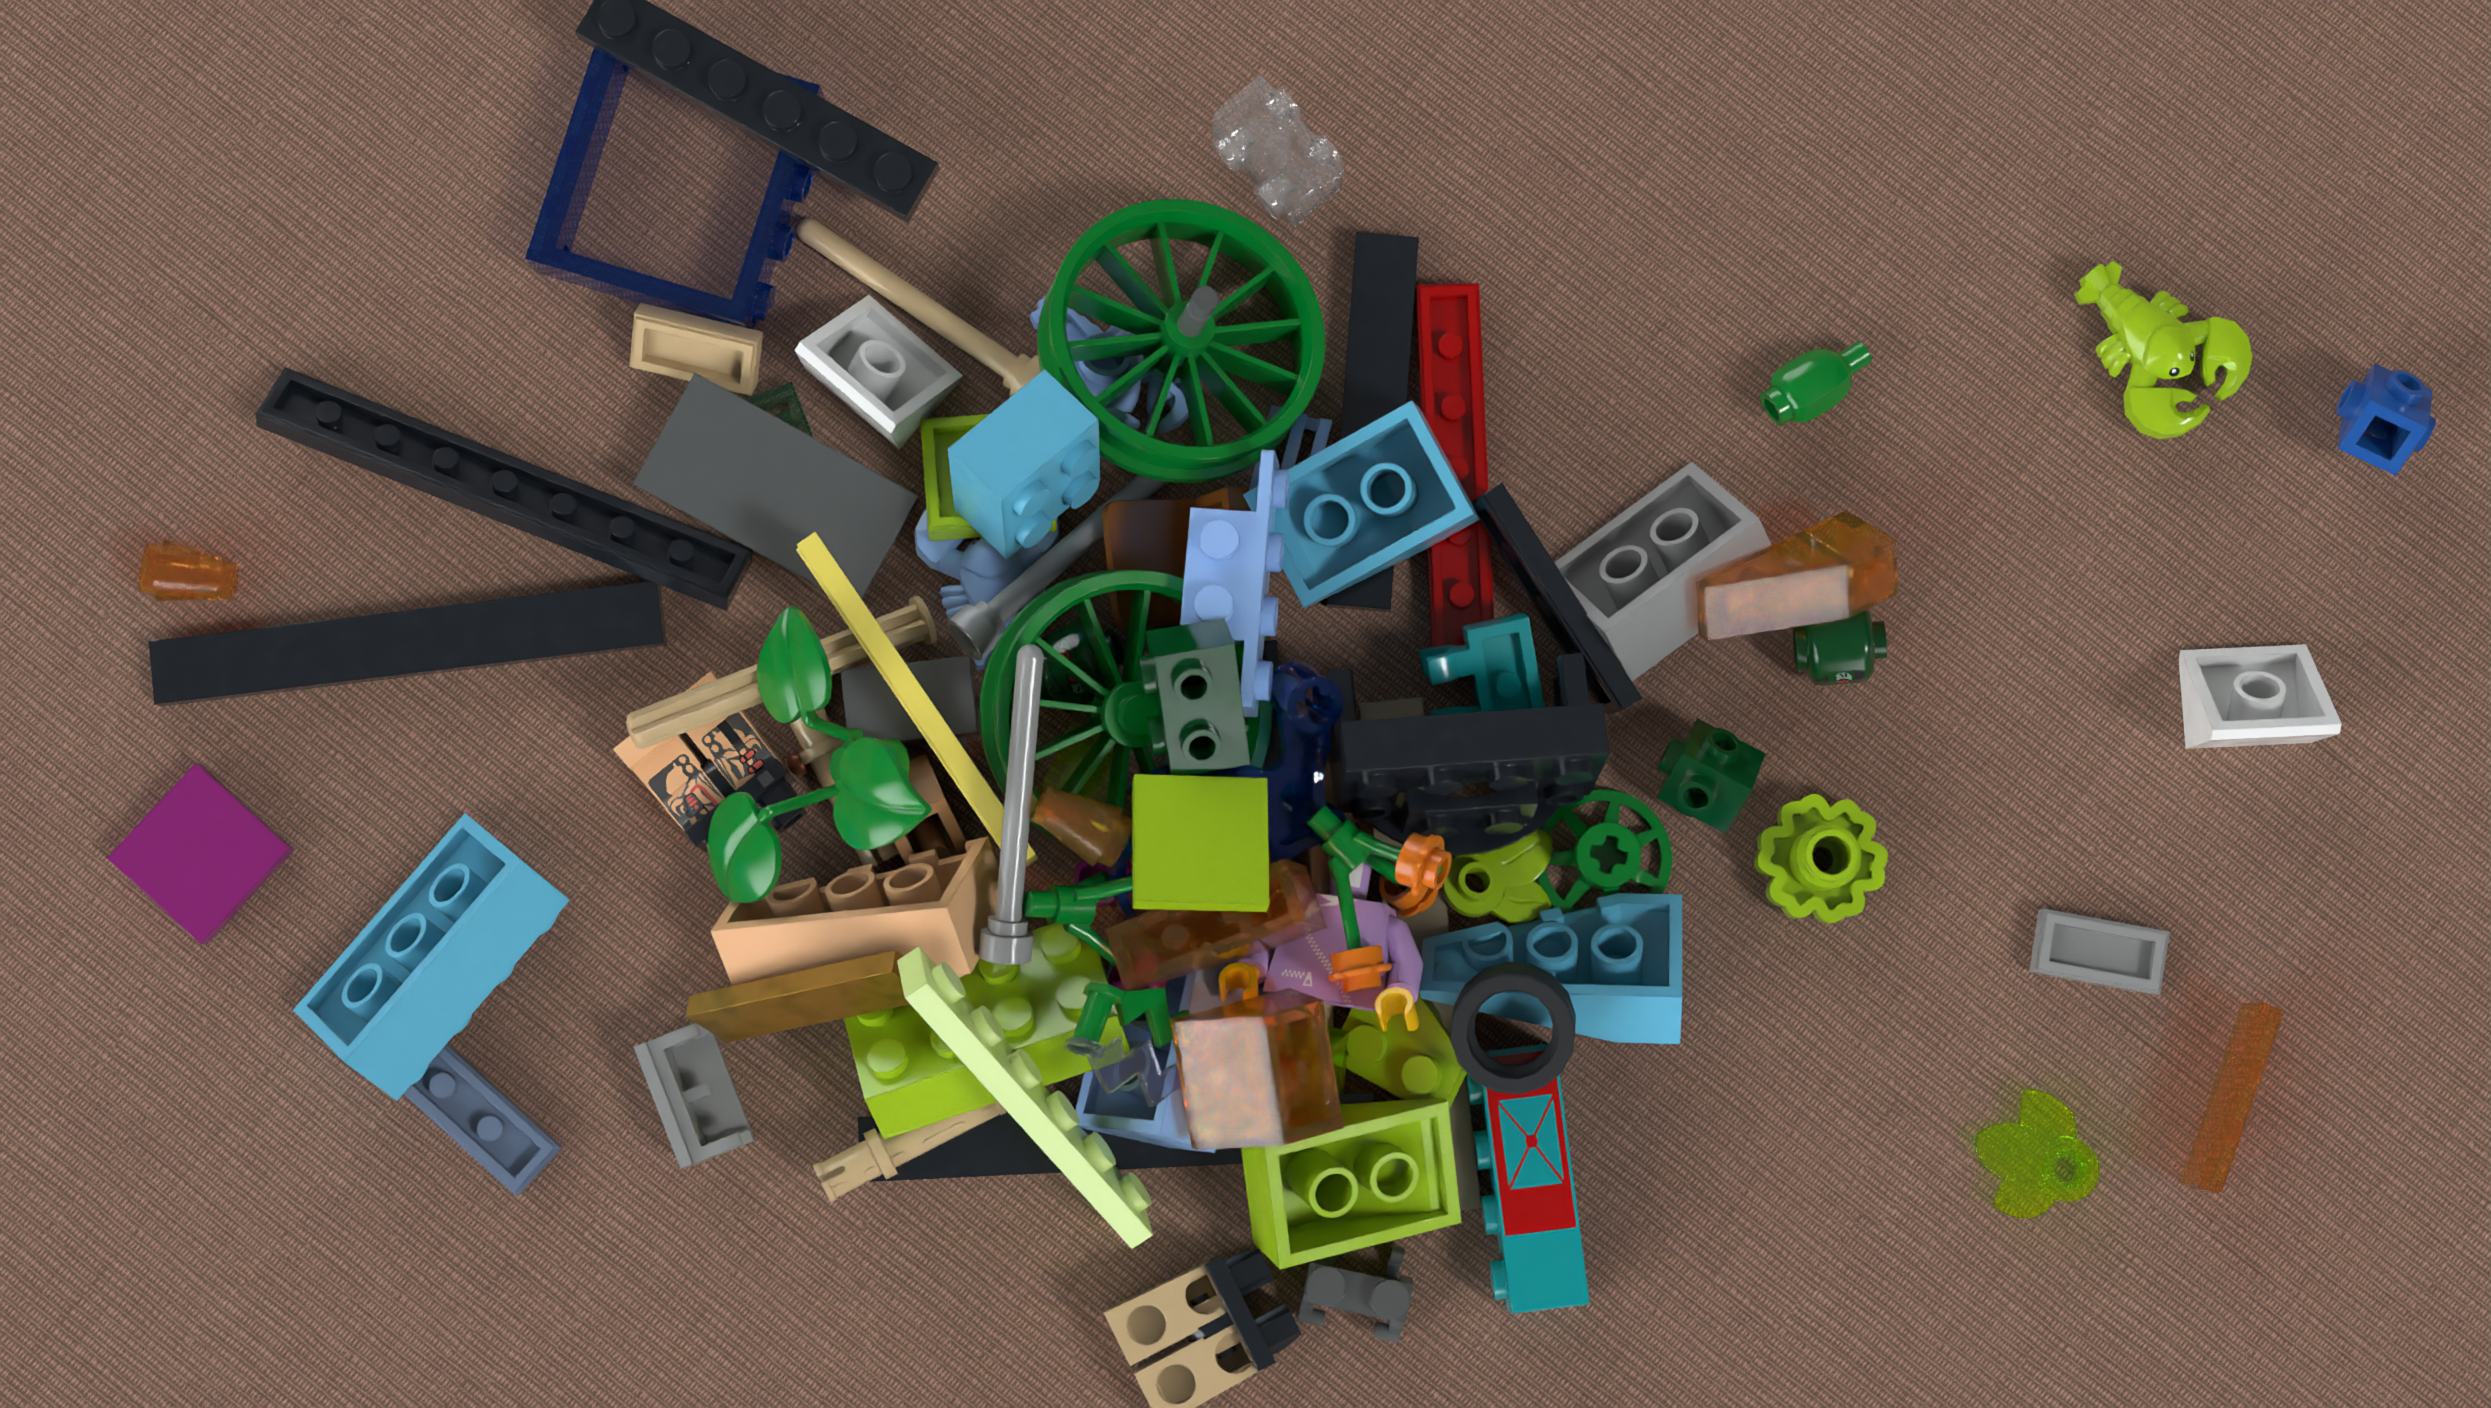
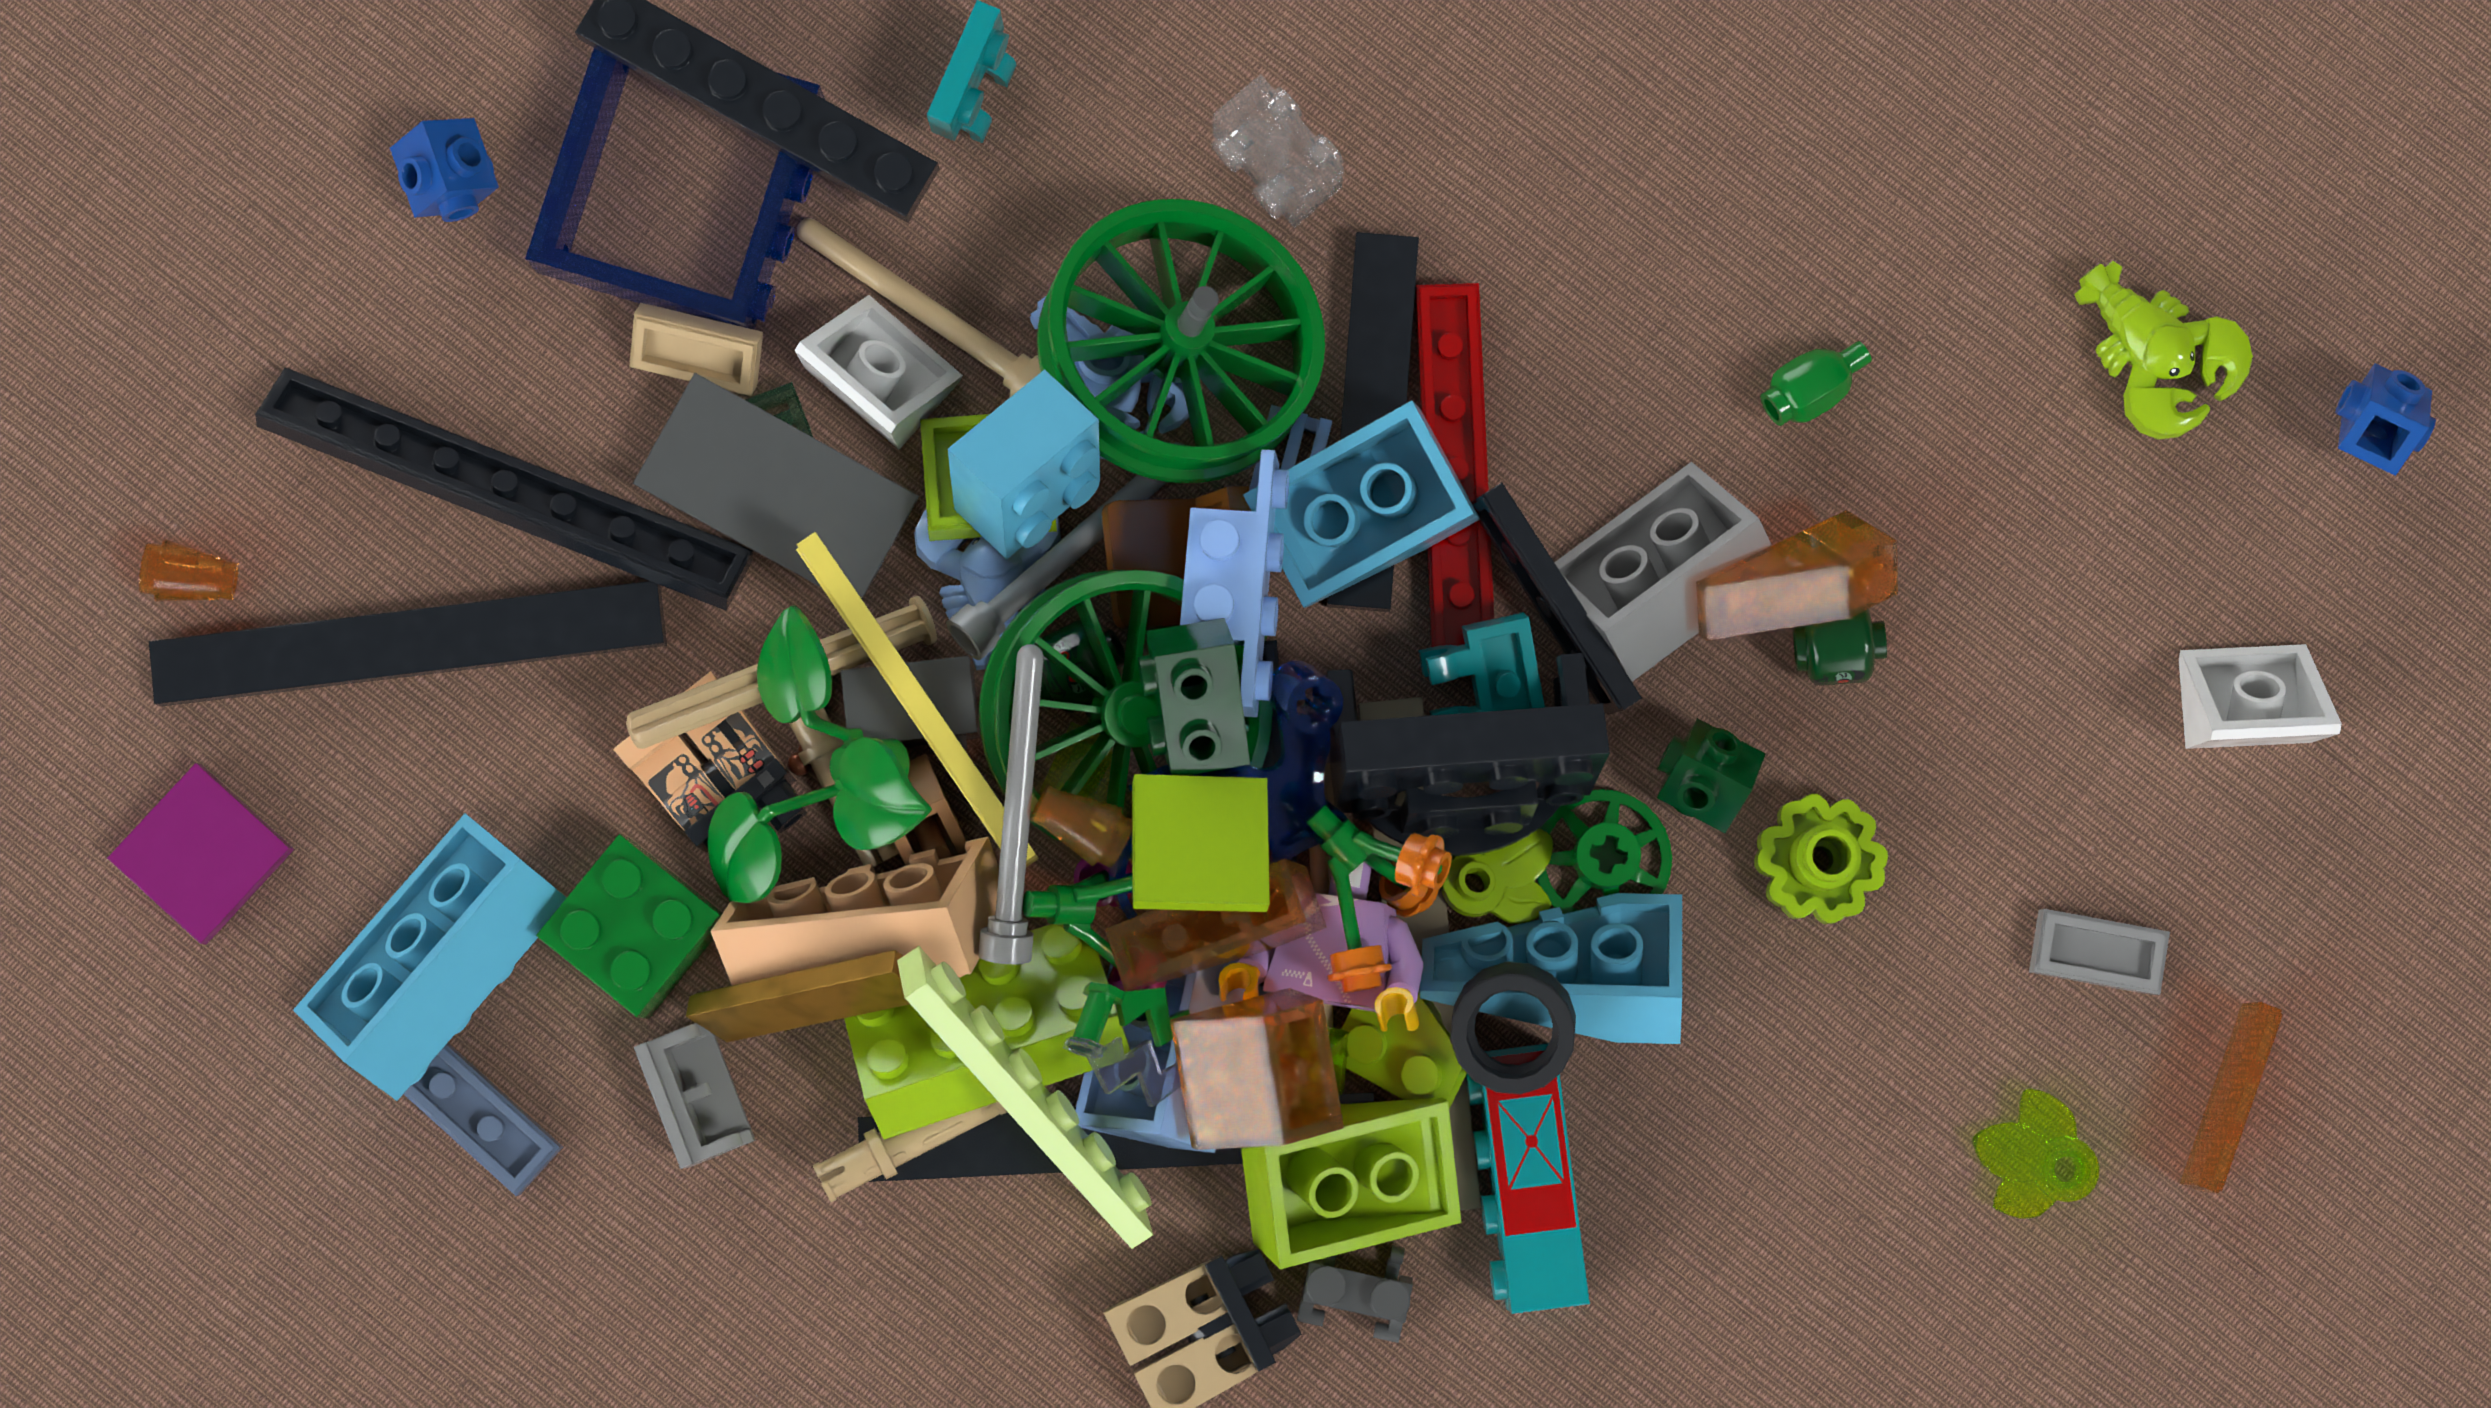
(444, 168): none -> blue brick
(632, 927): none -> green brick
(977, 52): none -> teal plate

